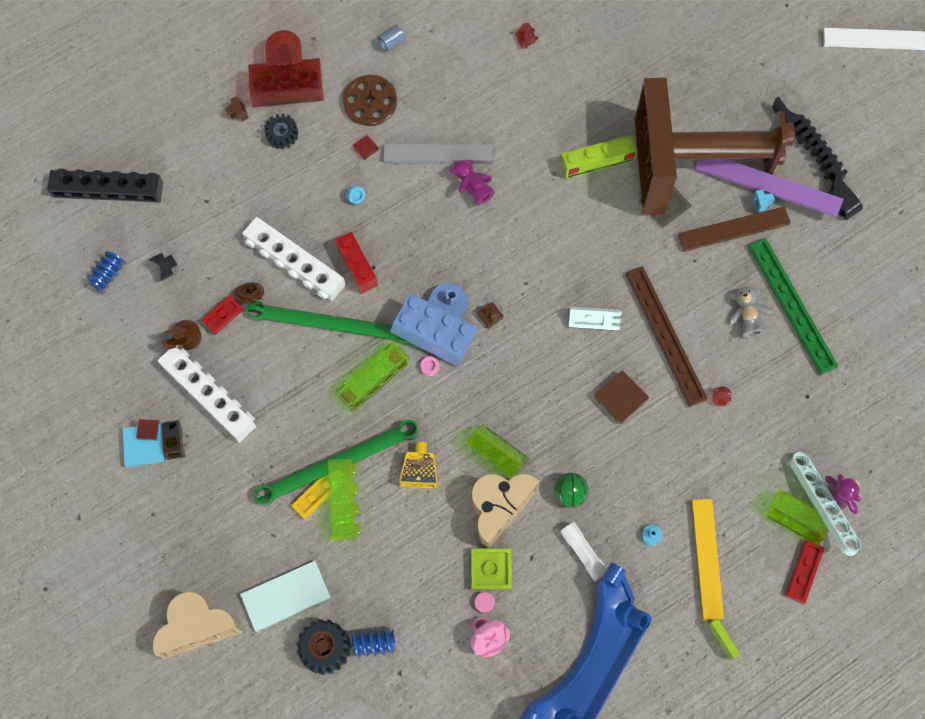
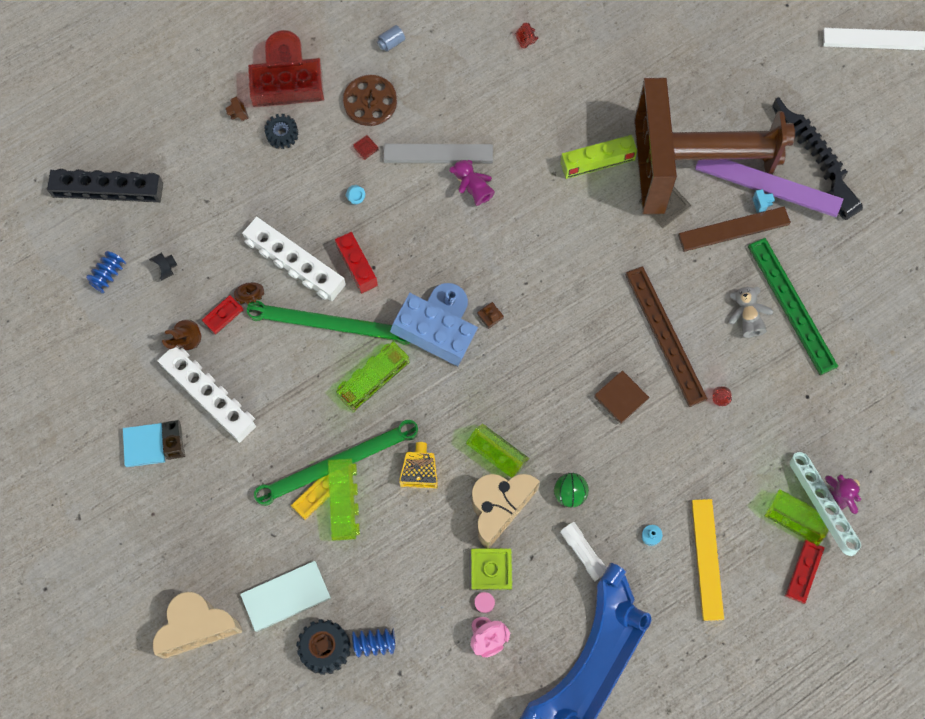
(148, 430): clear red tile -> none
(429, 366): bright pink tile -> none
(594, 318): light aqua hinge -> none
(724, 639): lime tile -> none

